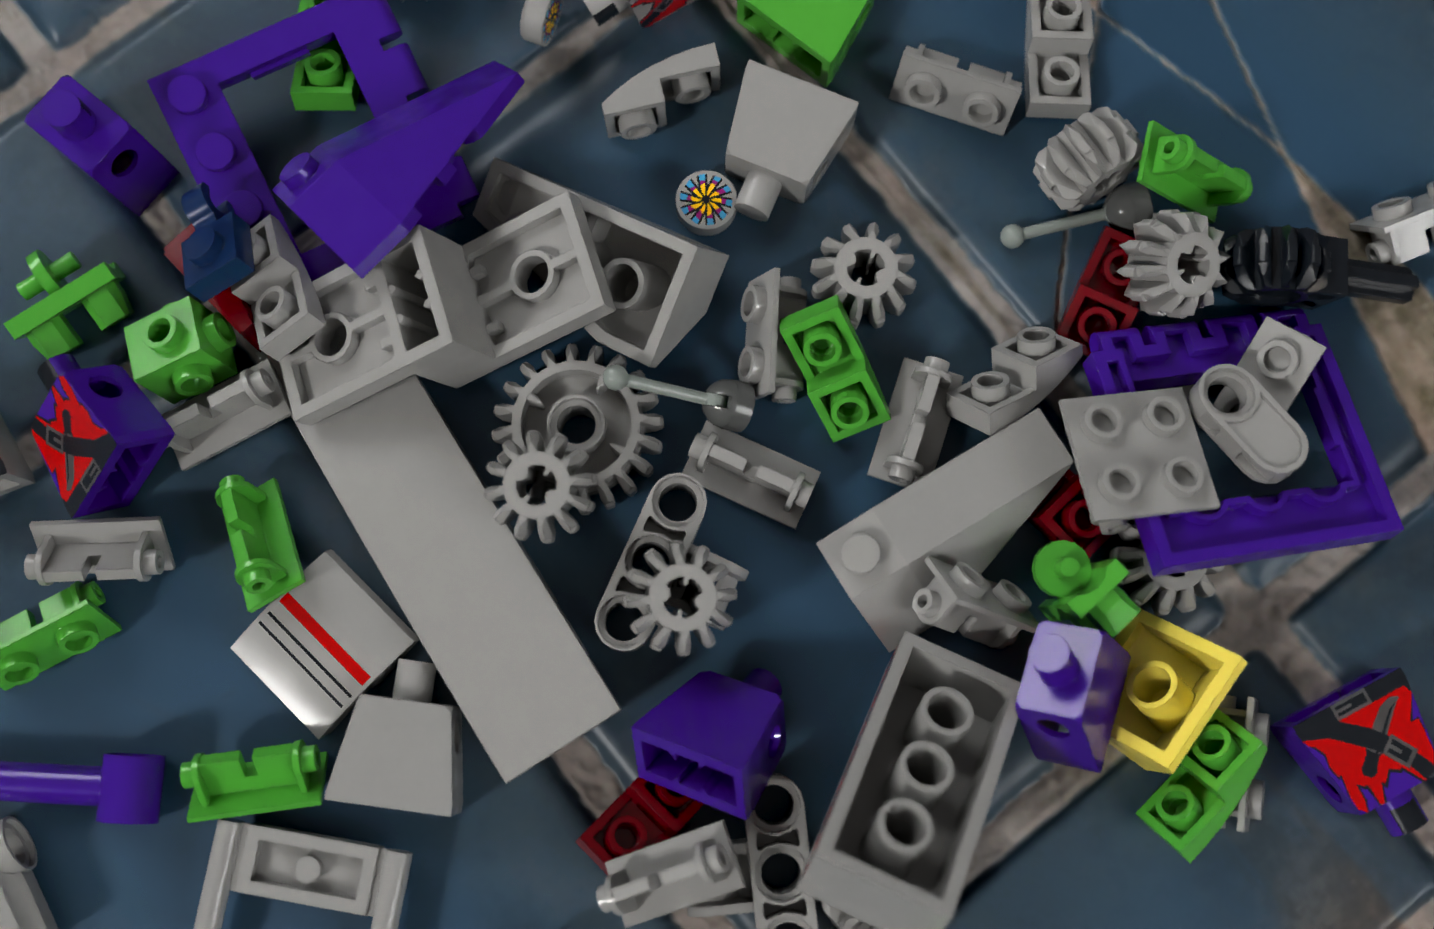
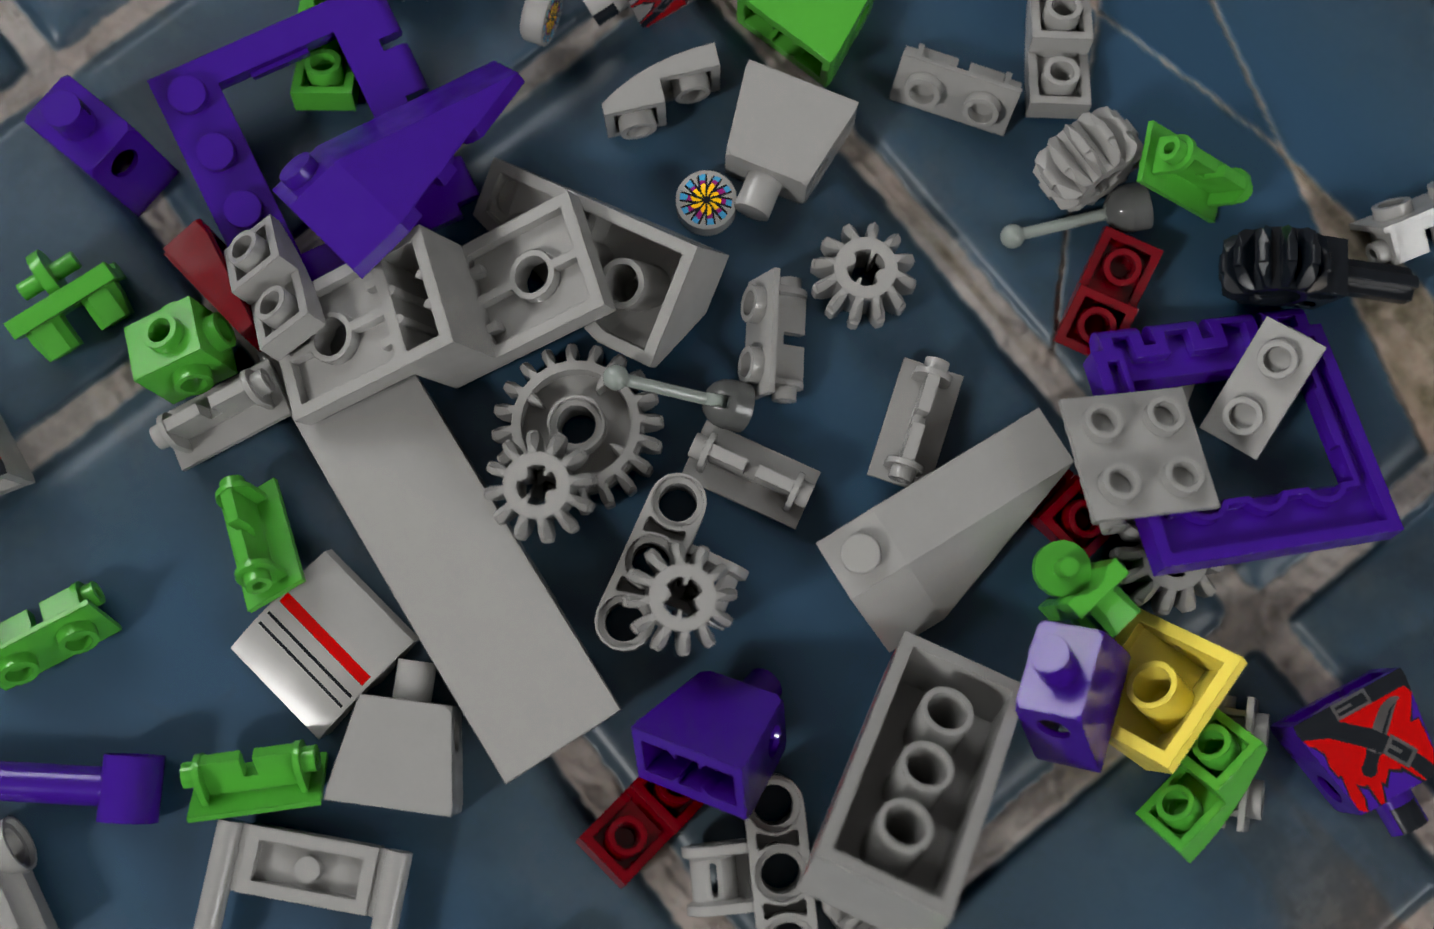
(97, 434): dark purple torso -> none
(99, 546): light grey hinge -> none
(218, 249): dark blue plate -> none
(671, 875): light grey hinge -> none
(835, 368): bright green slope -> none
(973, 605): light grey hinge -> none
(1020, 378): light grey slope -> none
(1173, 263): light grey gear -> none
(1256, 437): light grey piece -> none

